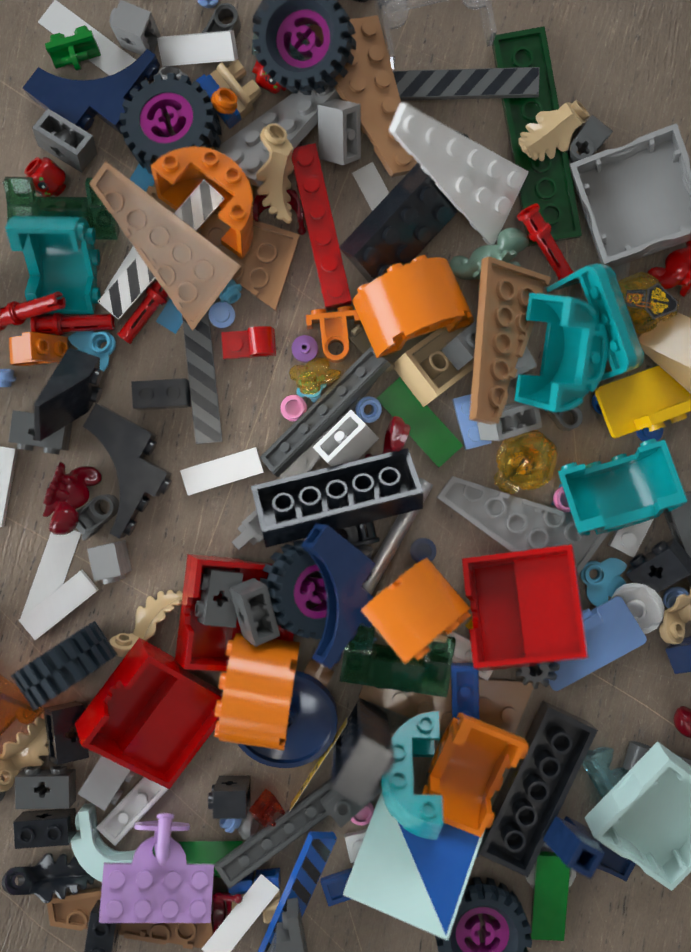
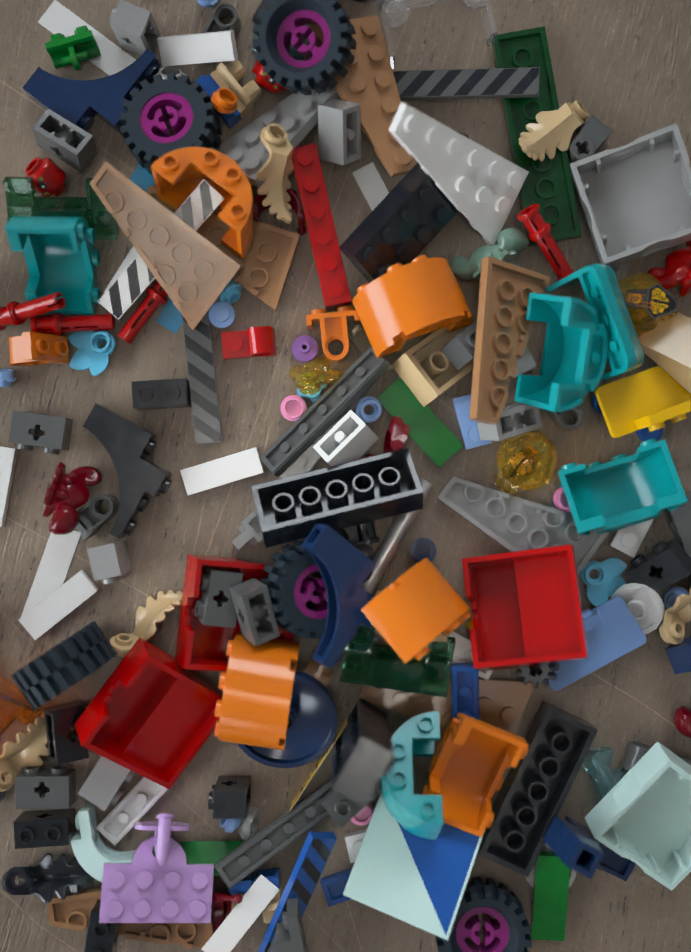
(67, 393): black slope -> none
(265, 808): clear red tile -> none

